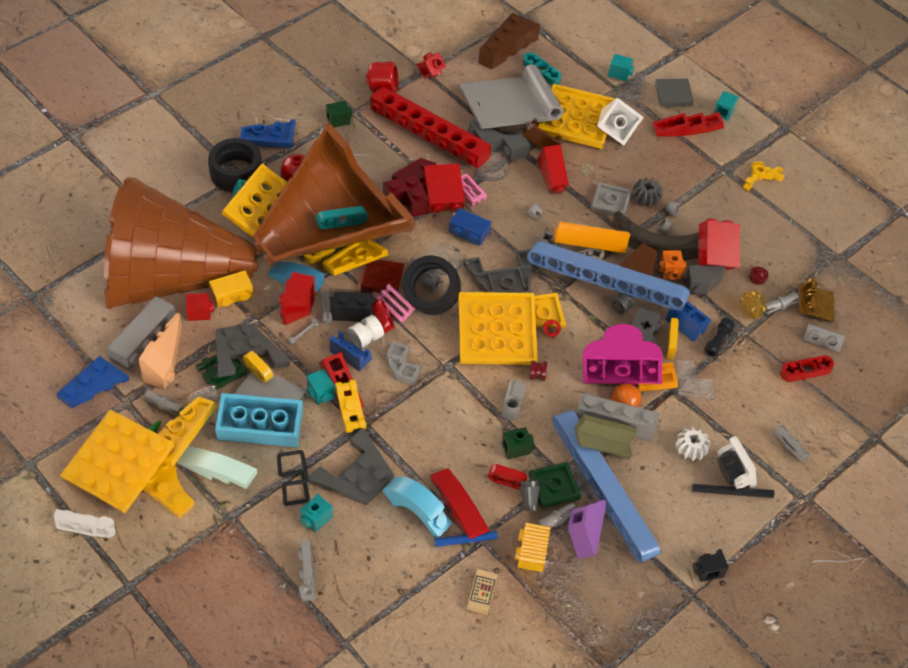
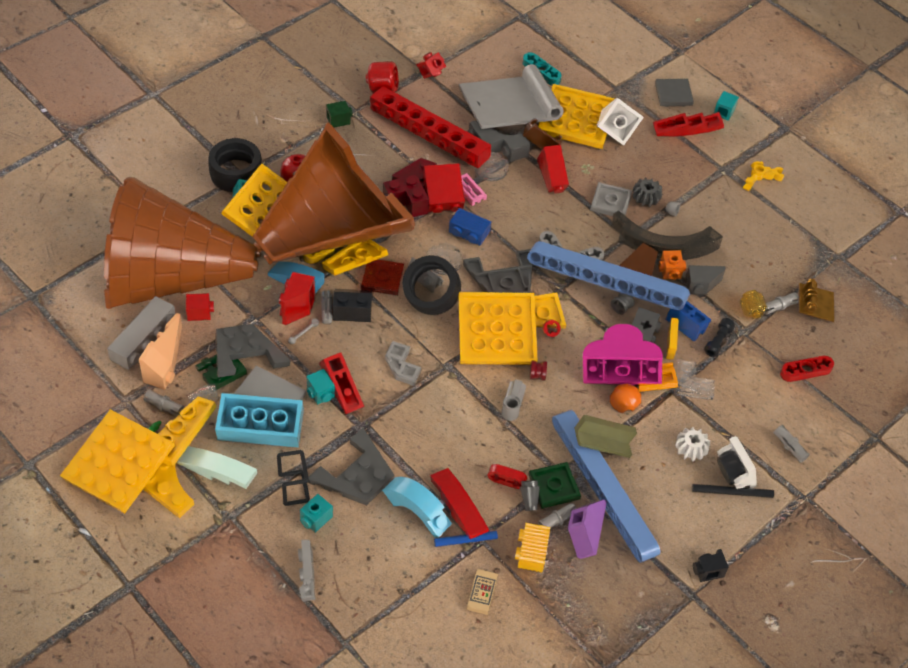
(84, 524): white hinge -> none
(93, 379): blue wing -> none
(231, 289): yellow brick -> none
(257, 367): yellow beam -> none
(272, 135): blue wing -> none
(329, 218): teal beam -> none
(350, 406): yellow plate -> none
(352, 354): blue hinge -> none
(364, 332): white wheel -> none
(383, 315): red beam -> none
(385, 293): bright pink tile -> none
(510, 37): reddish brown wedge -> none
(517, 443): dark green brick -> none
(534, 210): light grey hinge -> none
(591, 237): light orange panel -> none
(621, 67): teal brick -> none
(642, 419): light grey brick -> none
(665, 226): light grey hinge -> none
(719, 244): brick -> none
(759, 275): dark red tile -> none
(824, 337): light grey hinge -> none

